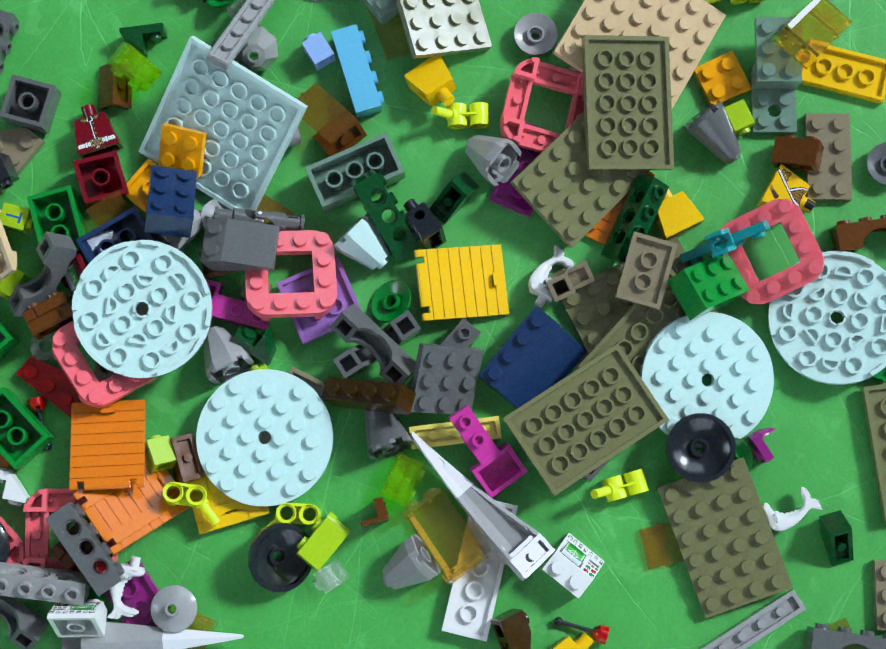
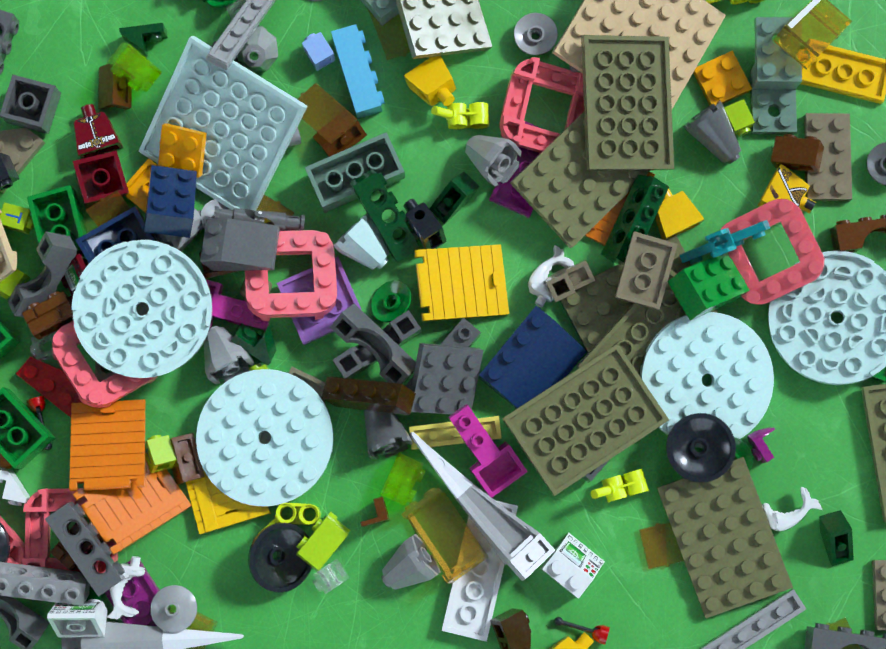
(184, 499): neon yellow beam -> none

